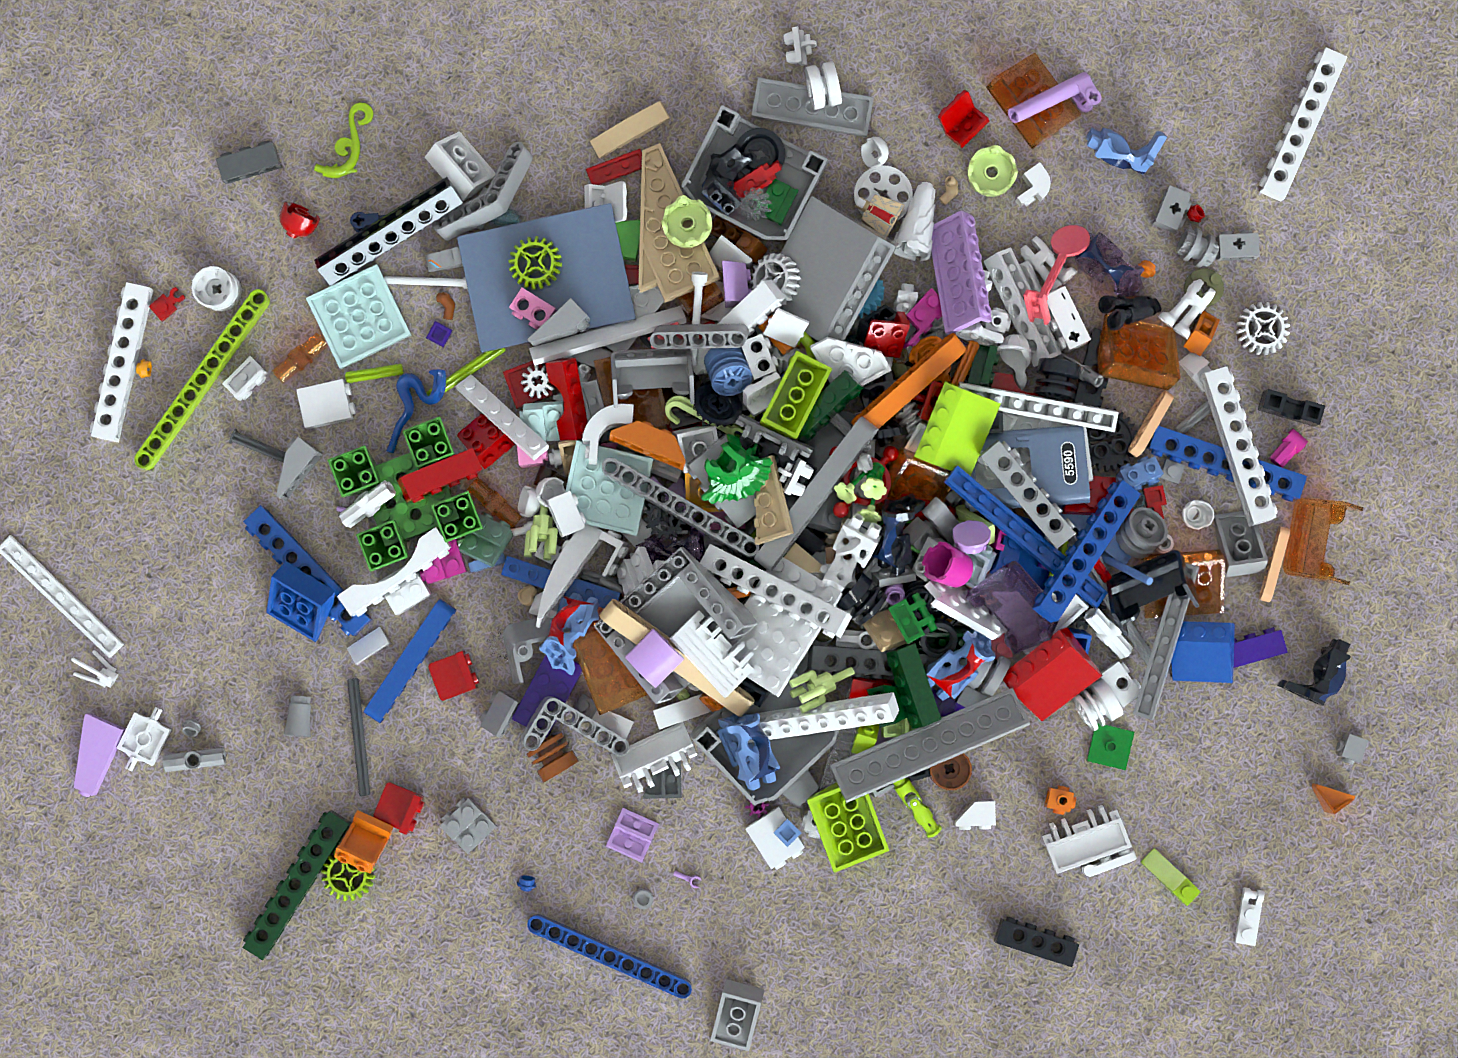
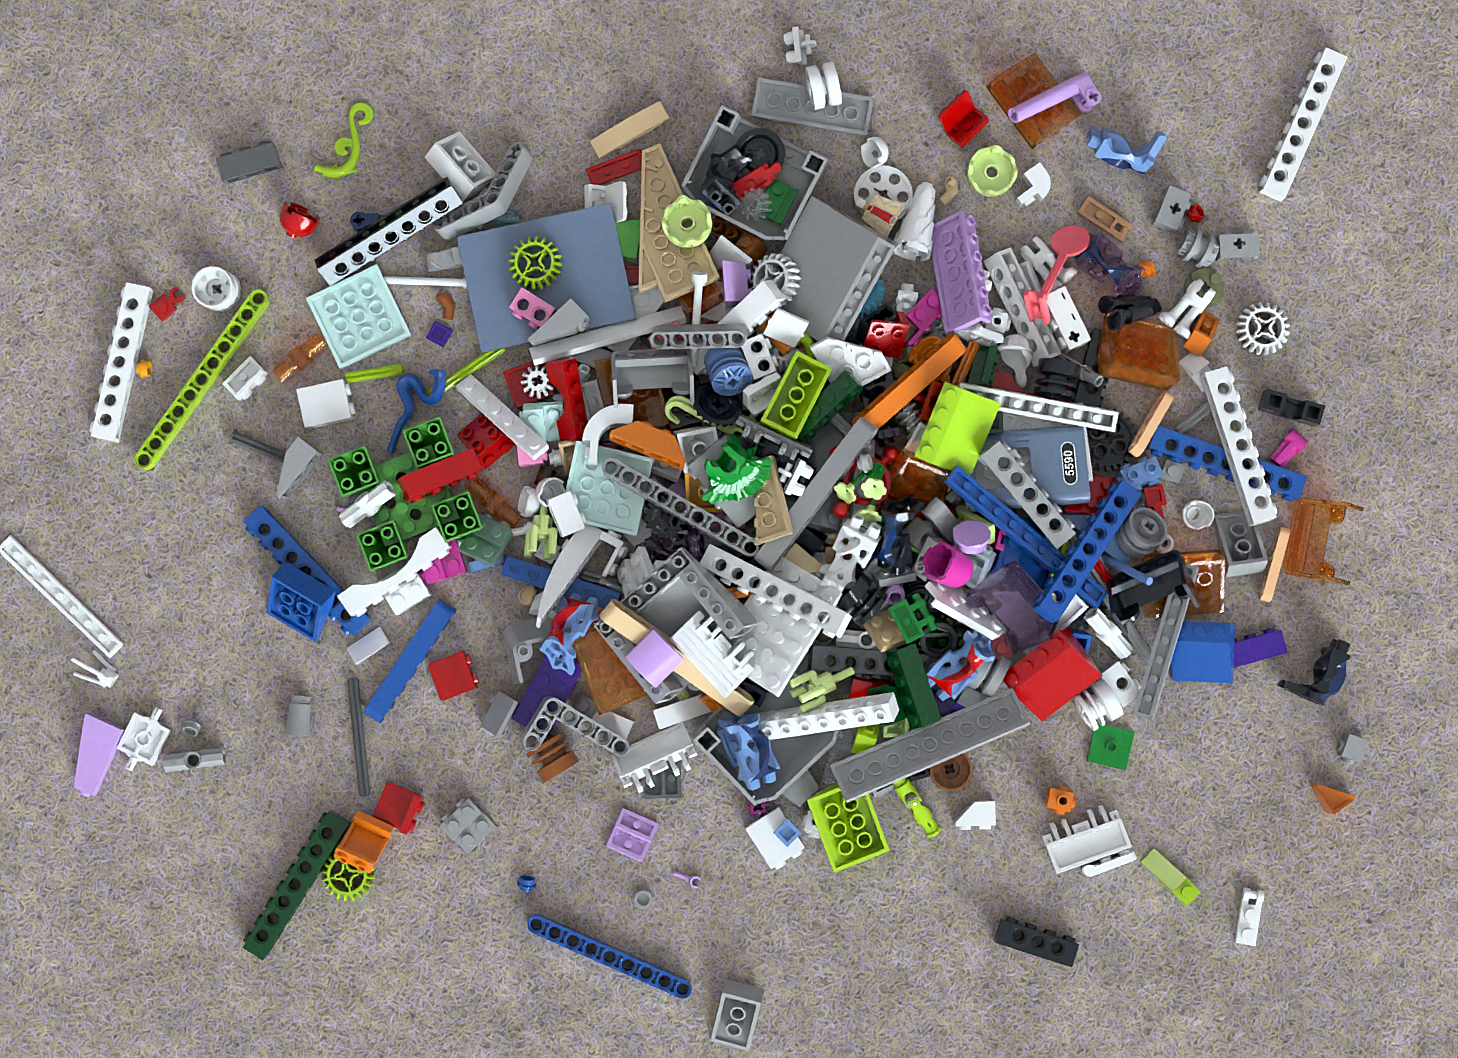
(1104, 219): none -> medium nougat plate

